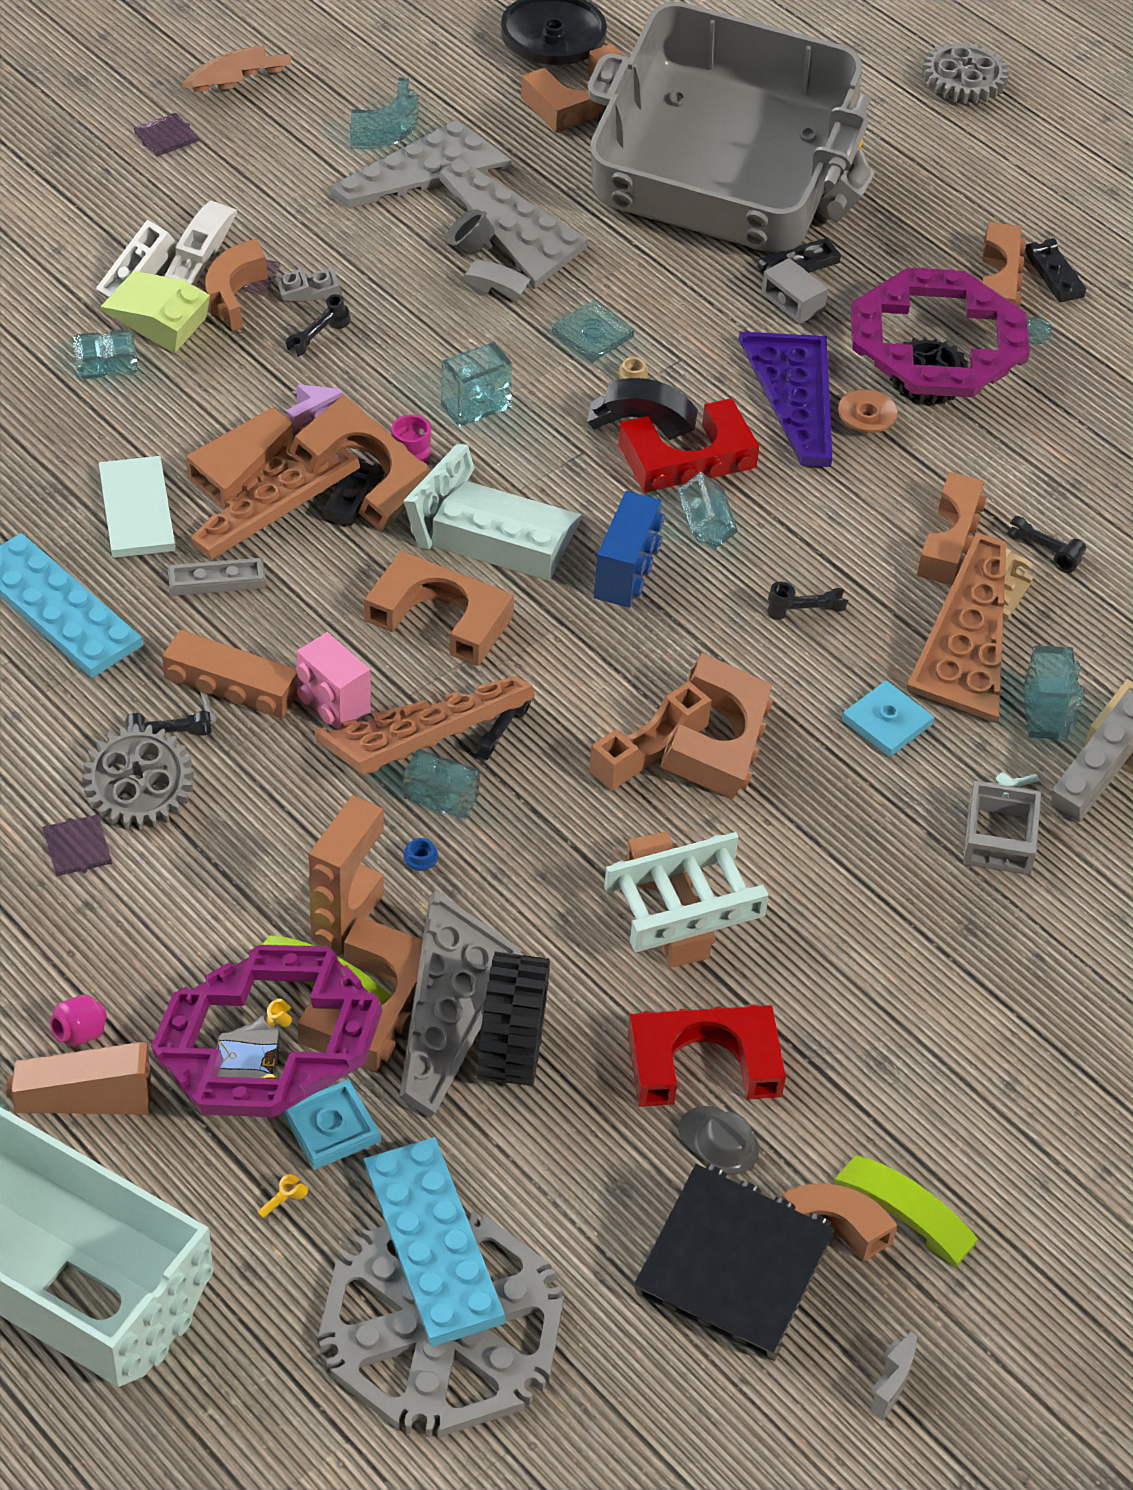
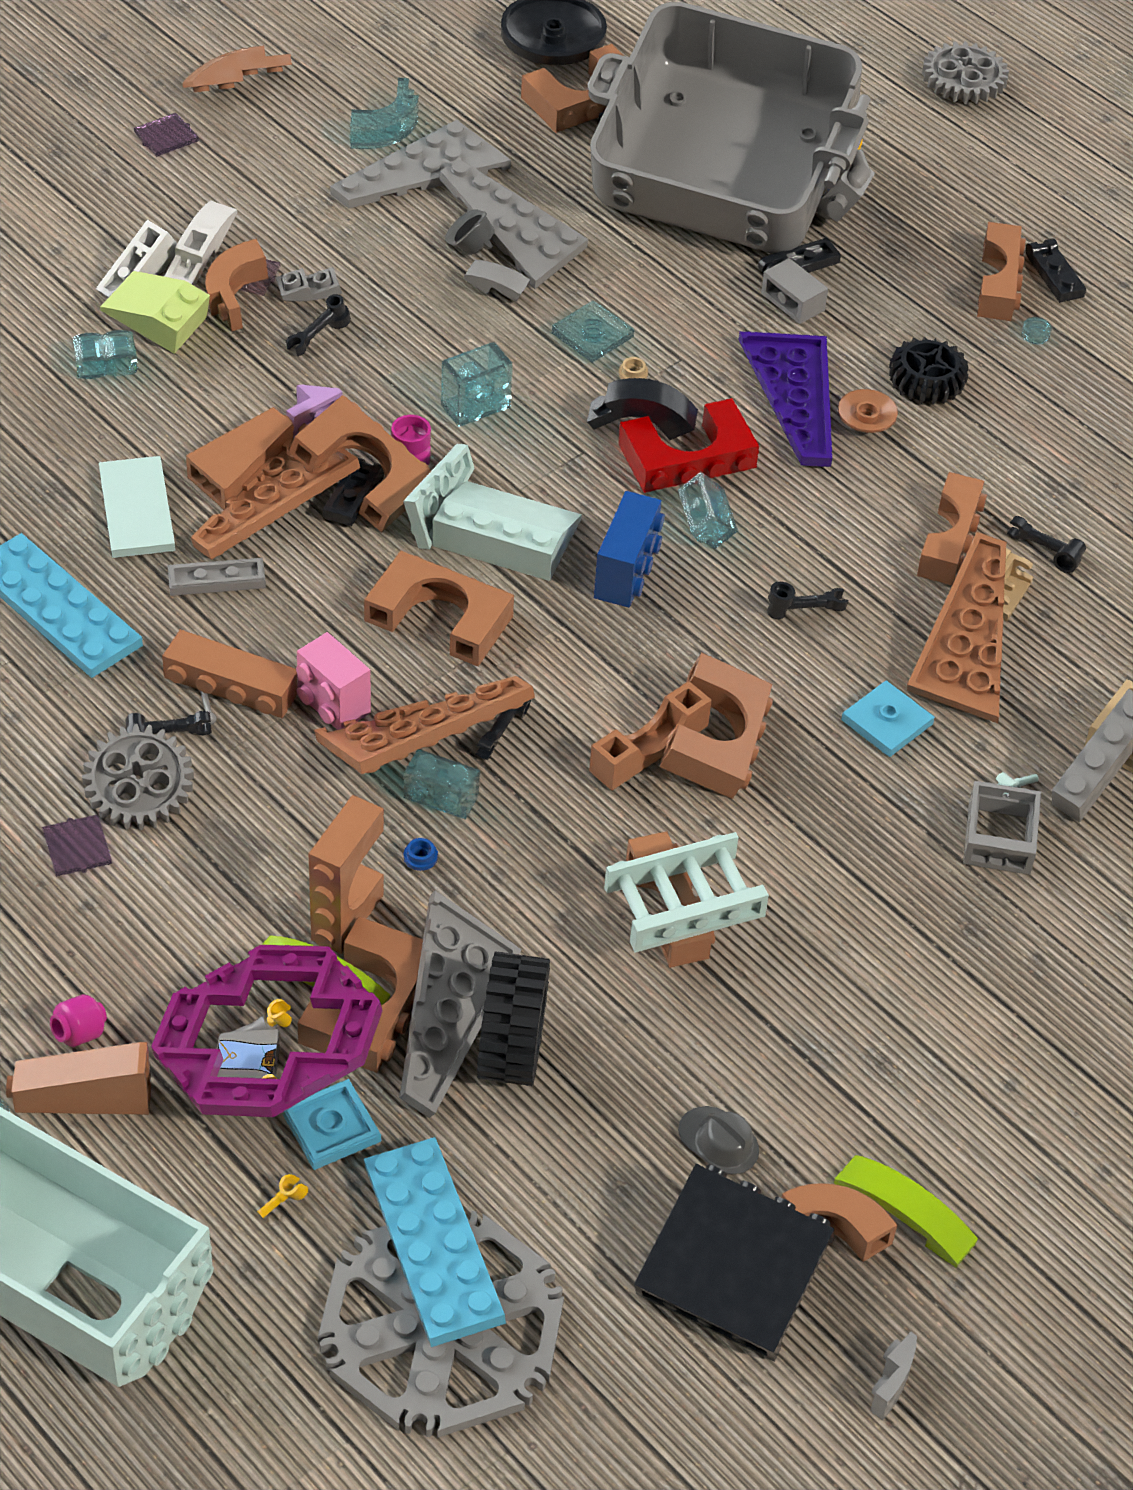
(745, 1031): red arch -> none
(980, 303): magenta plate -> none
(1052, 692): clear light blue brick -> none

